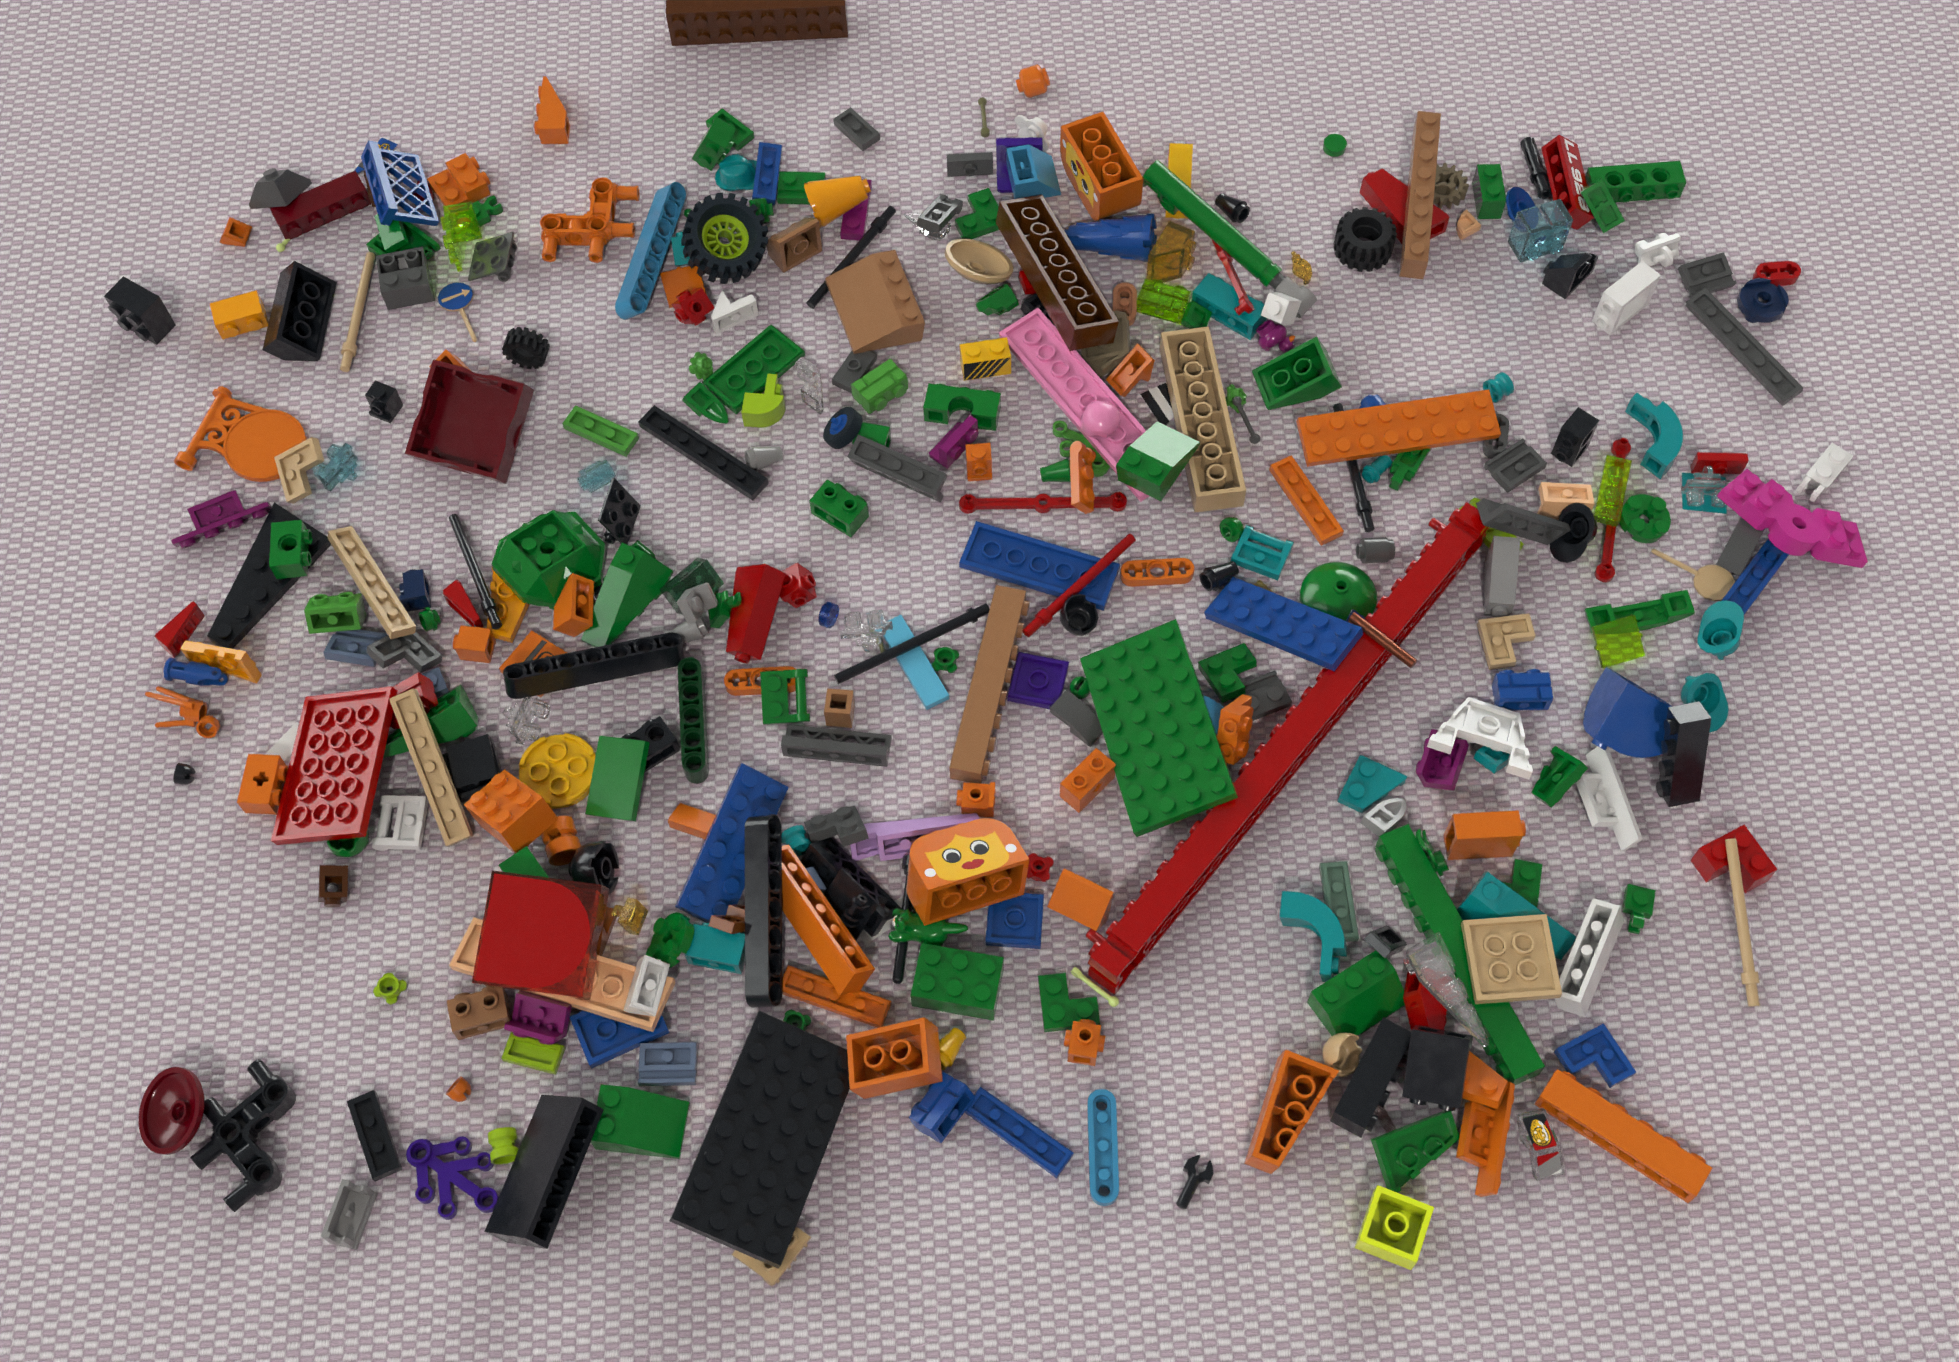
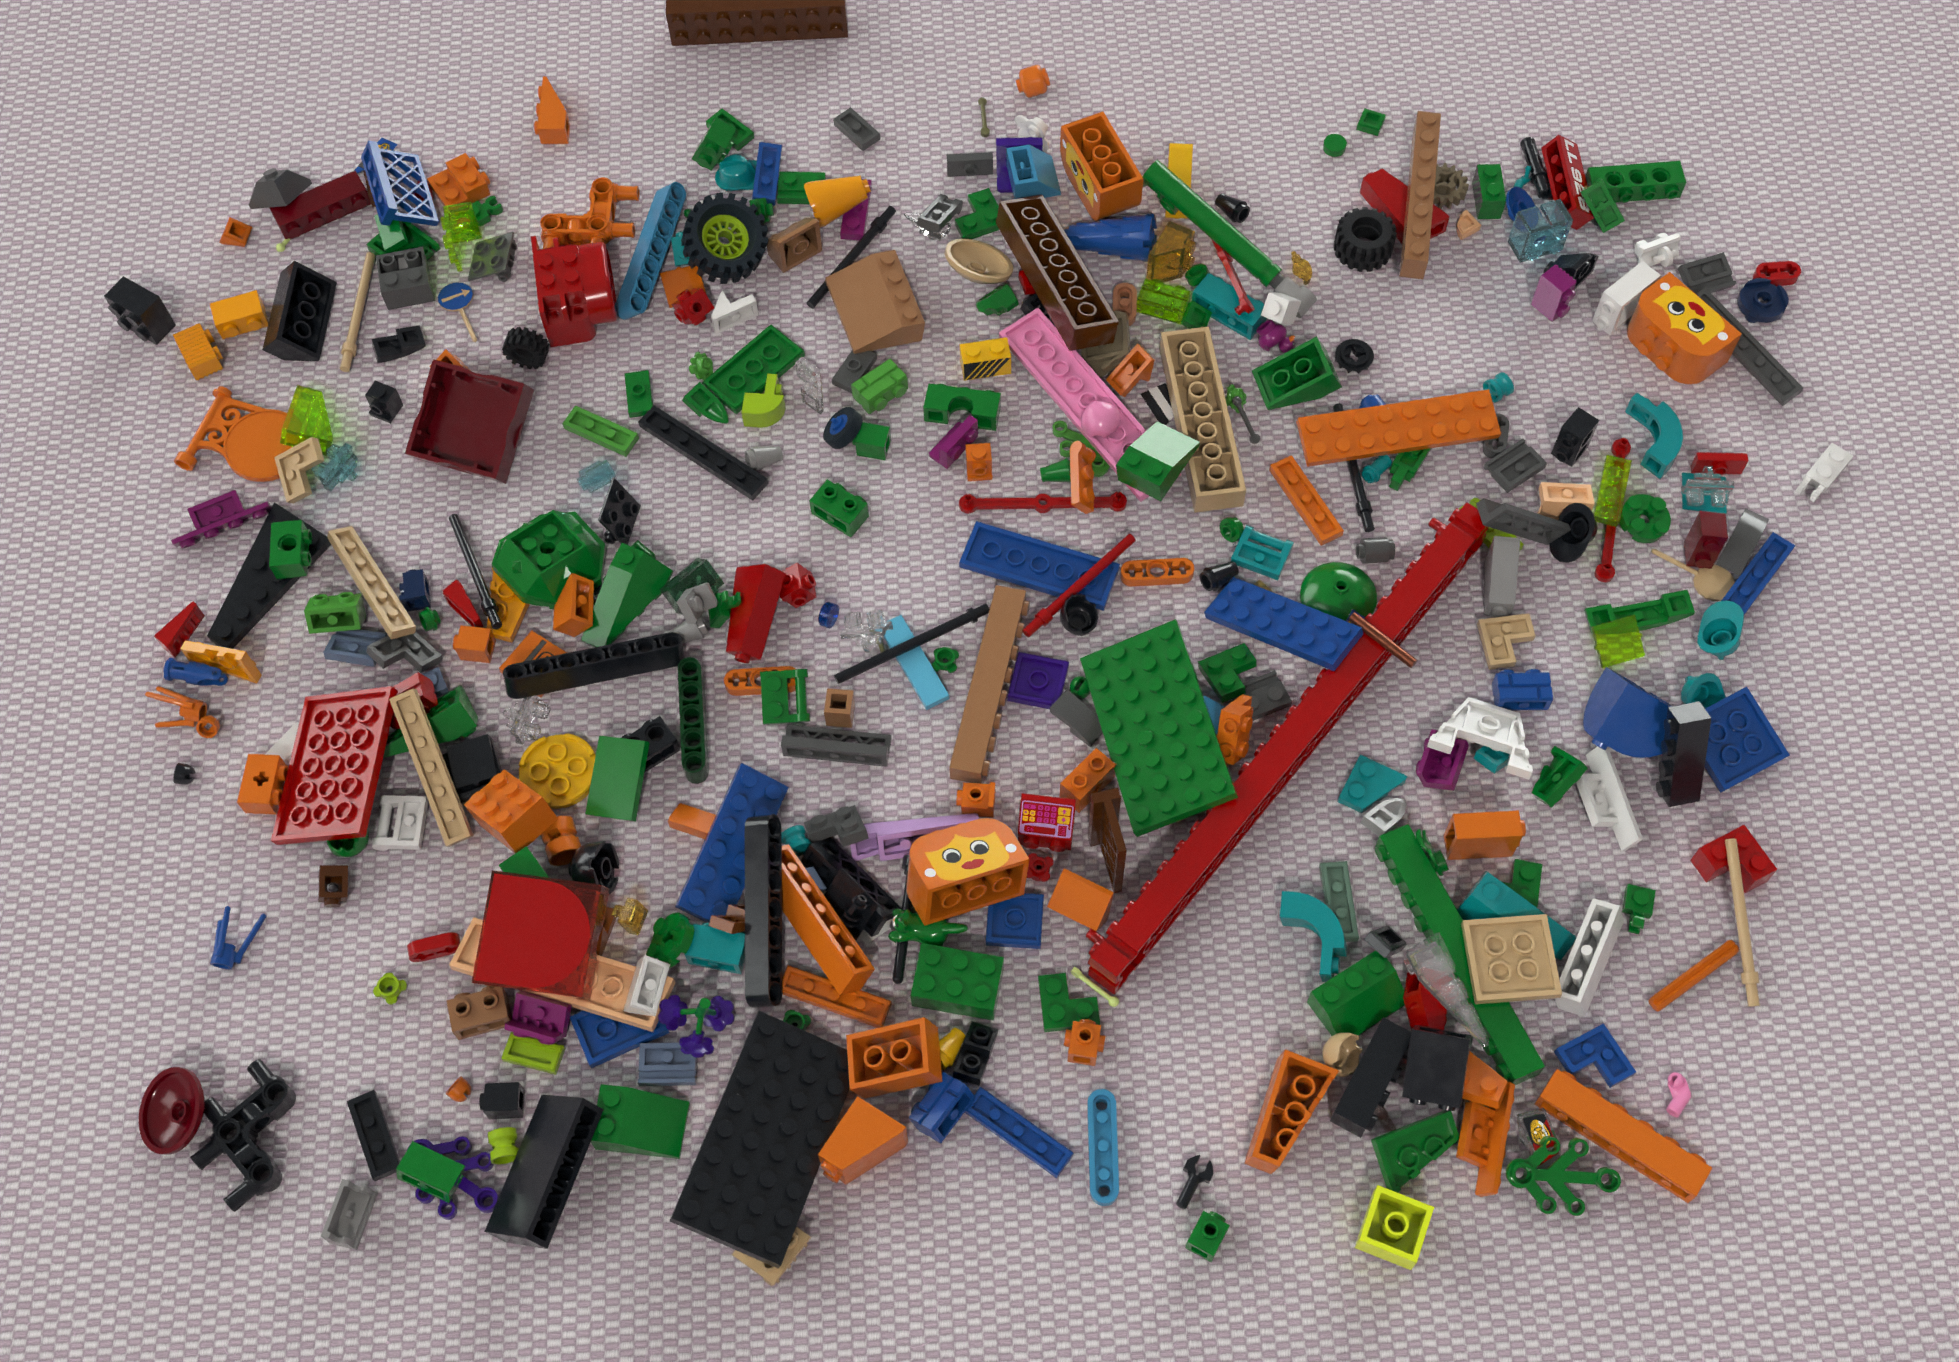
(198, 351): none -> light orange brick
(224, 954): none -> blue plant
(307, 419): none -> clear neon green slope
(400, 345): none -> black slope
(430, 1172): none -> green hinge
(433, 947): none -> red beam
(502, 1100): none -> black brick
(573, 290): none -> red brick
(638, 393): none -> green plate
(711, 1014): none -> dark purple plant
(861, 1142): none -> orange slope
(898, 468): dark grey fence -> none
(975, 1053): none -> black slope
(1046, 822): none -> red slope
(1106, 832): none -> reddish brown fence
(1196, 274): none -> green tile
(1207, 1235): none -> green brick
(1359, 349): none -> black gear
(1371, 122): none -> green tile
(1524, 179): none -> teal piece
(1554, 293): none -> magenta brick
(1556, 1175): none -> green plant
(1680, 1093): none -> bright pink arm
(1681, 331): none -> orange brick
(1693, 975): none -> orange axle
(1705, 539): none -> dark red brick
(1740, 740): none -> blue plate
(1792, 525): dark pink plate -> none

